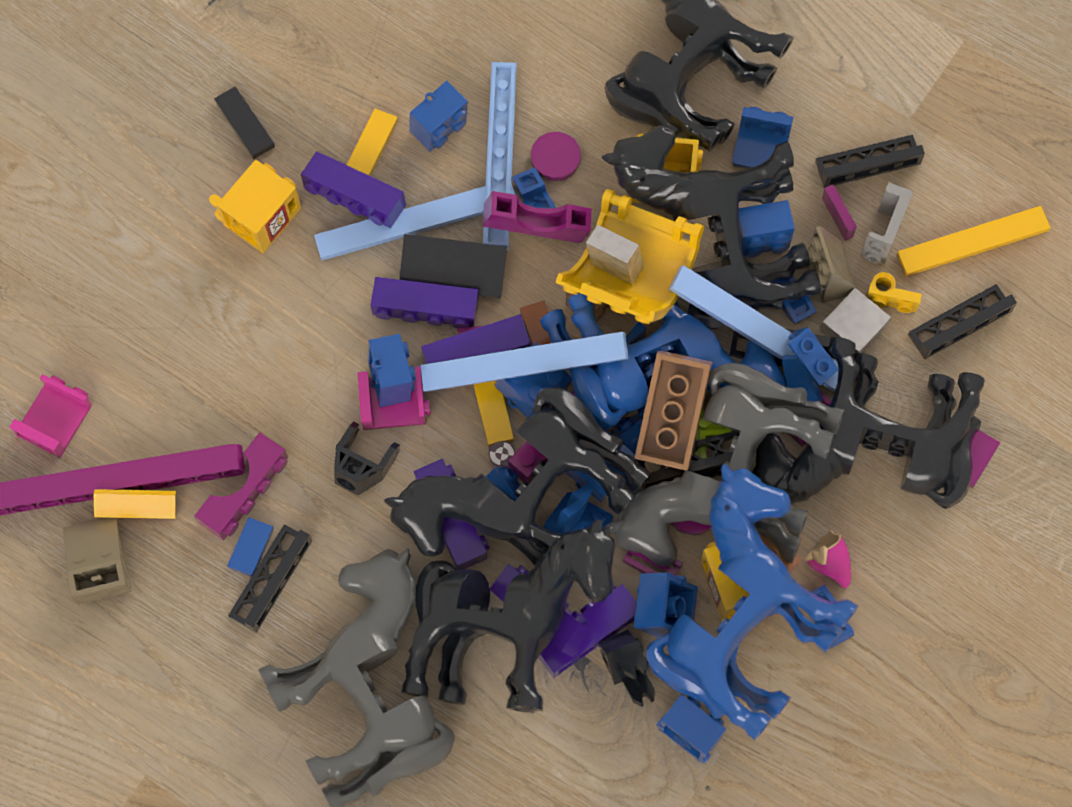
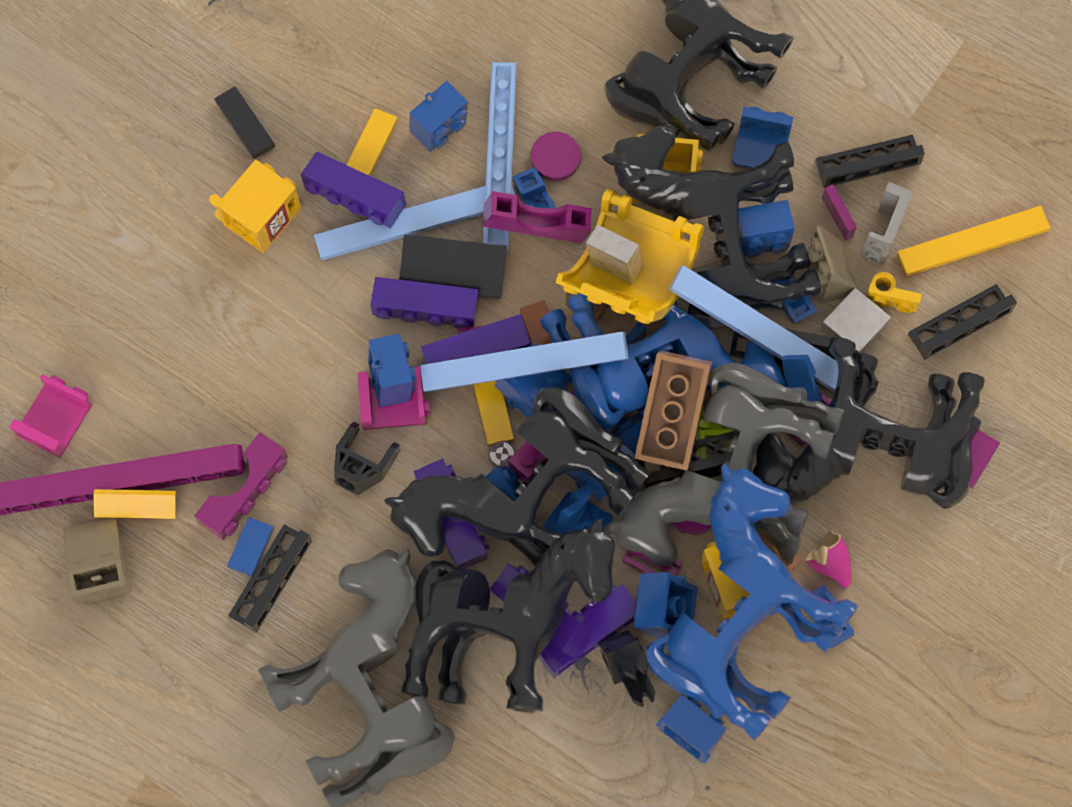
(812, 355): blue bracket -> none

